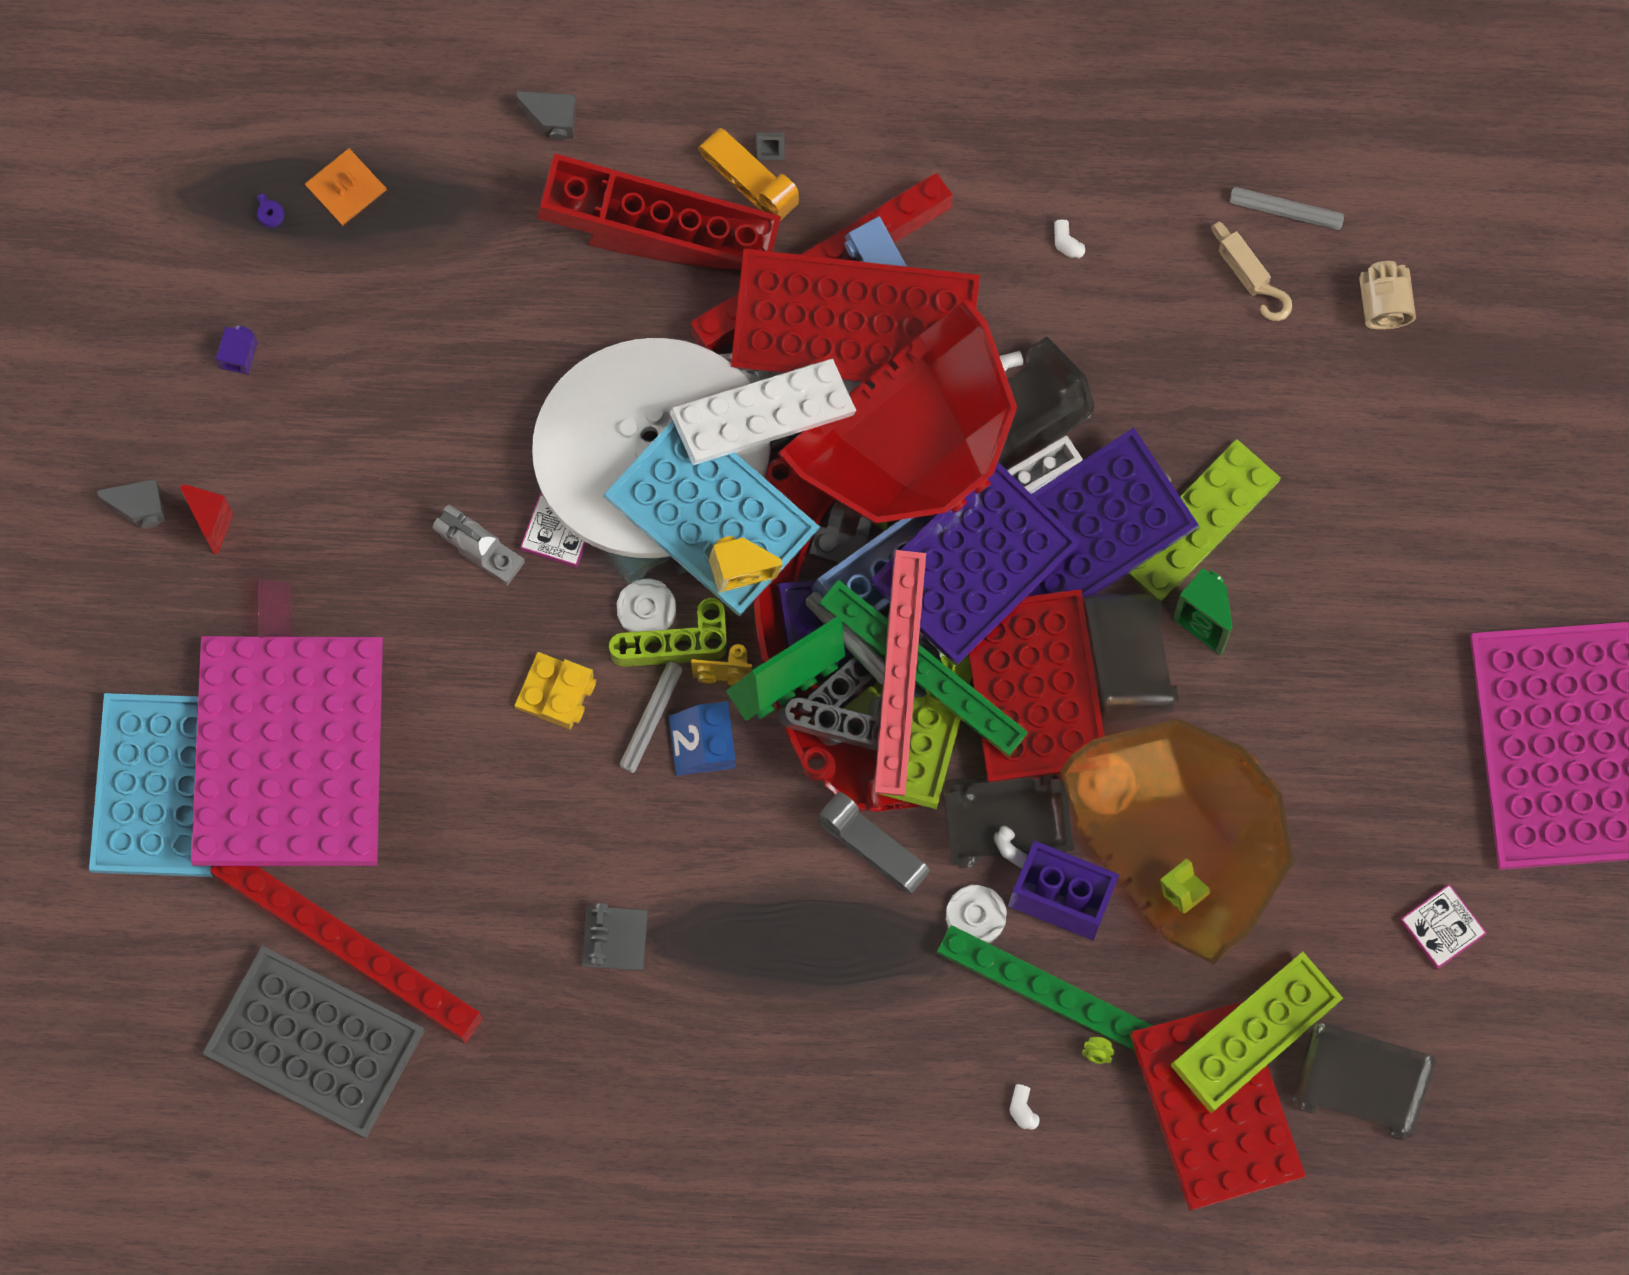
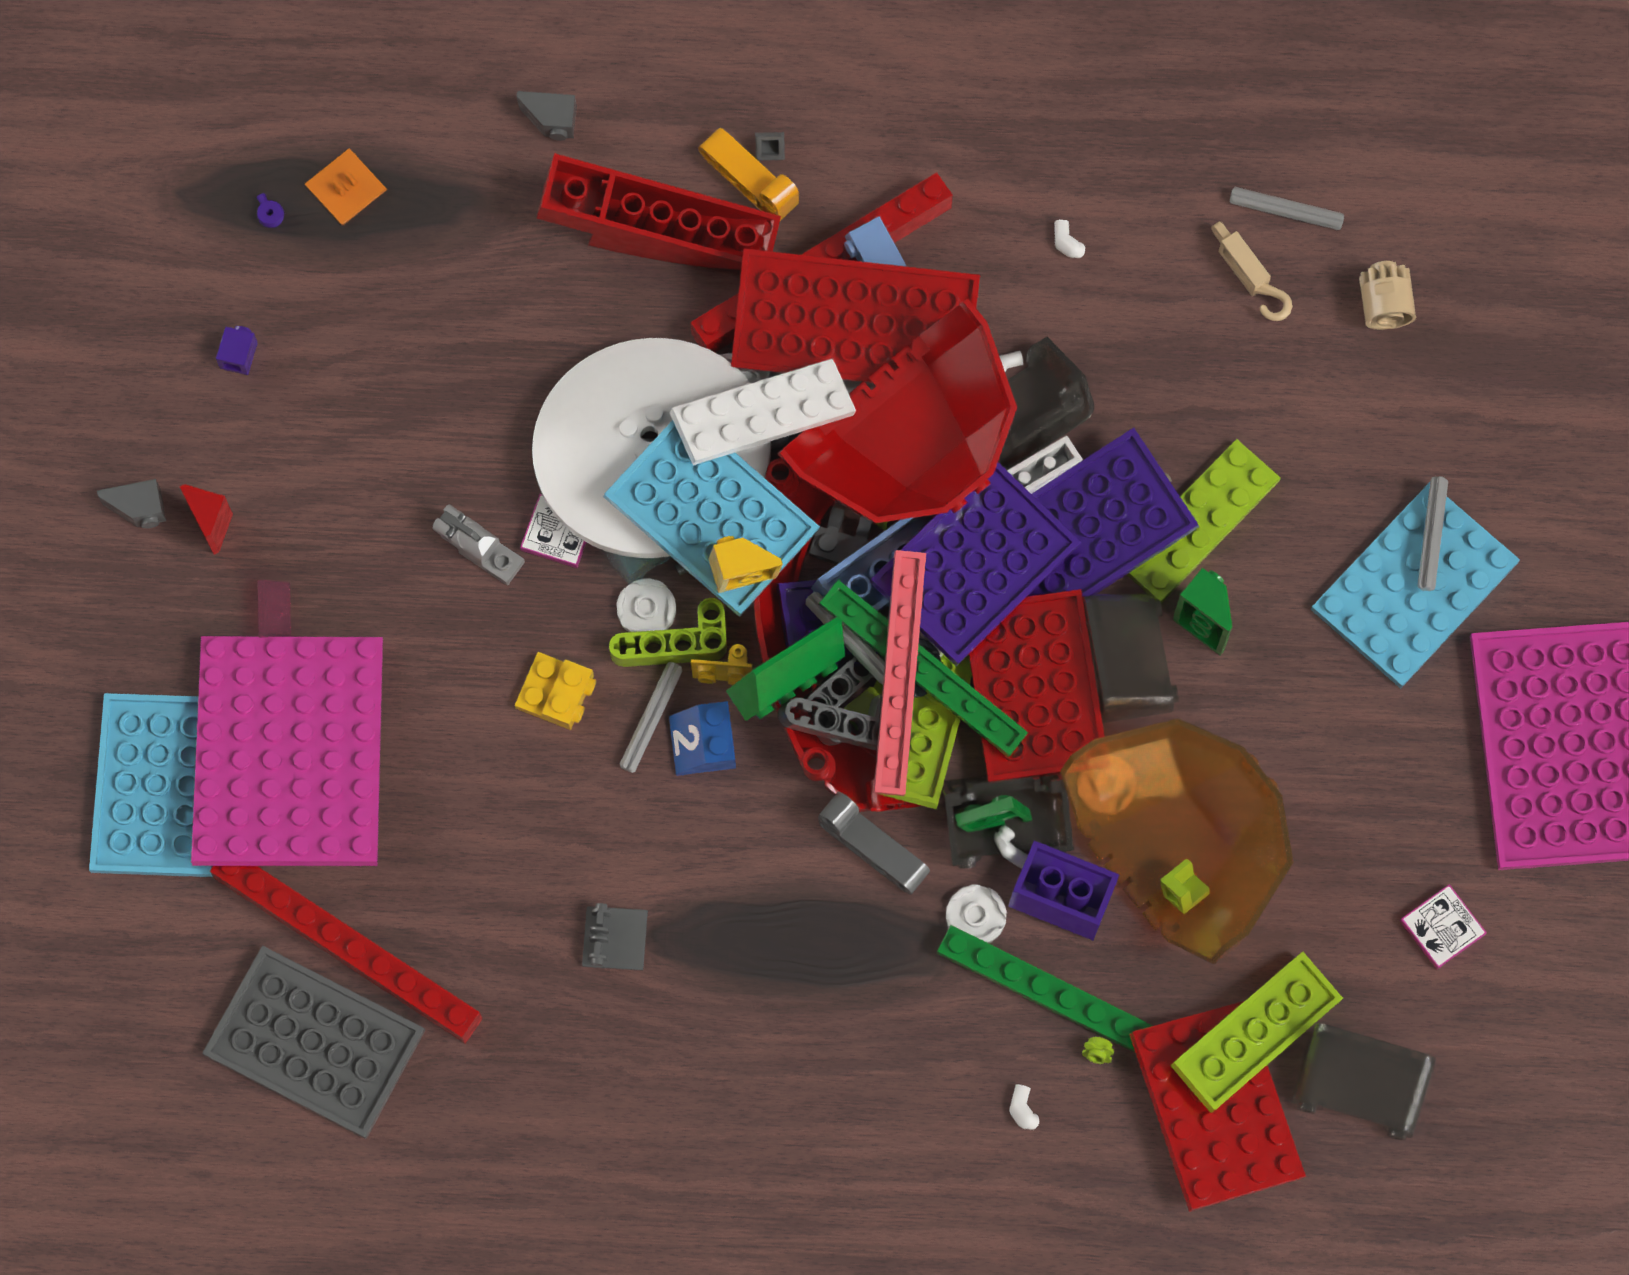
(993, 814): none -> green wing
(1378, 596): none -> medium azure plate
(1432, 533): none -> light grey axle

